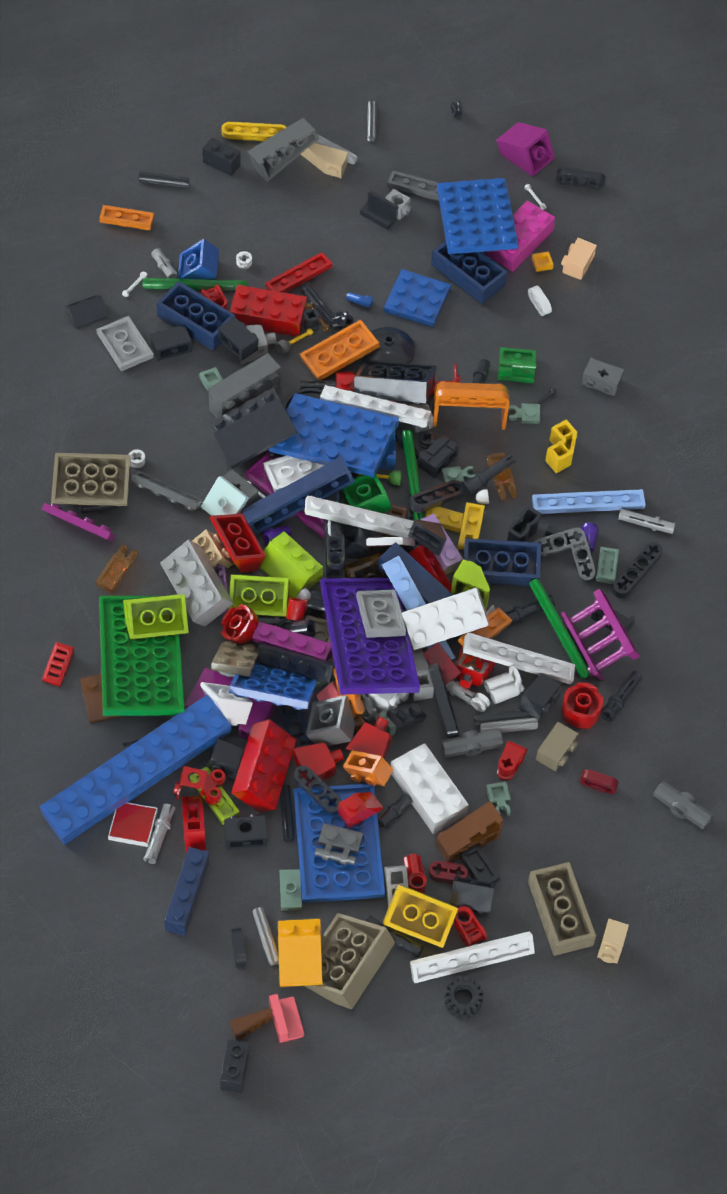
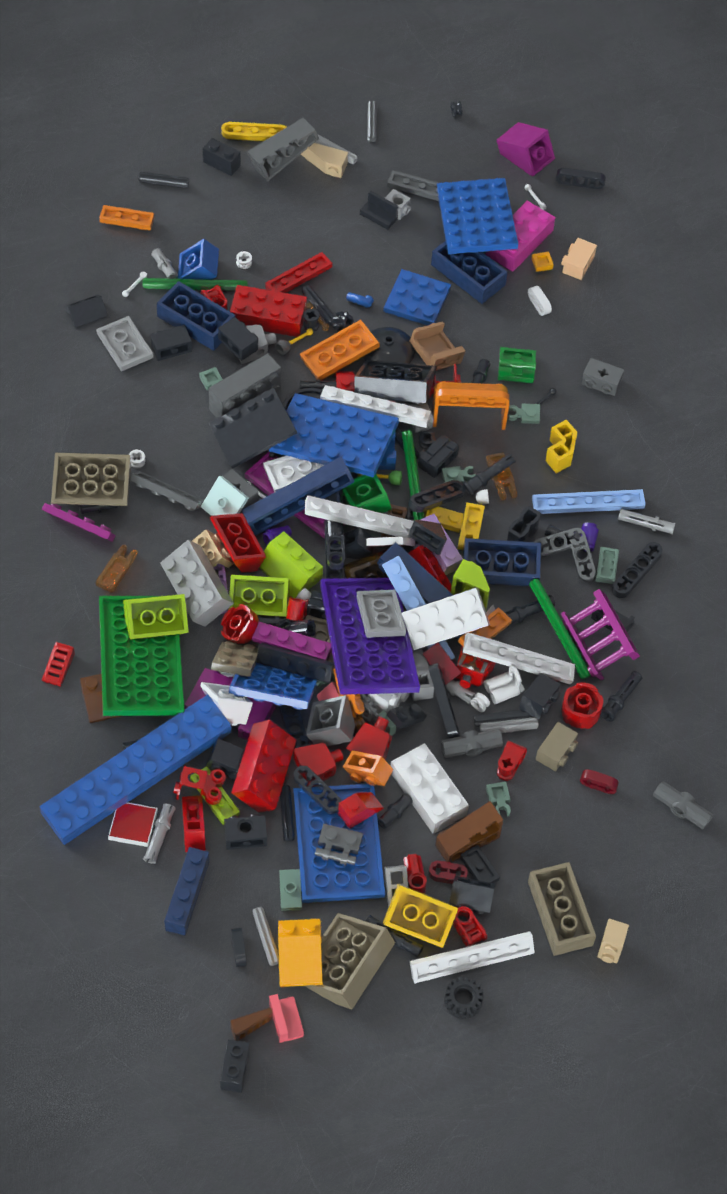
(435, 346): none -> medium nougat panel

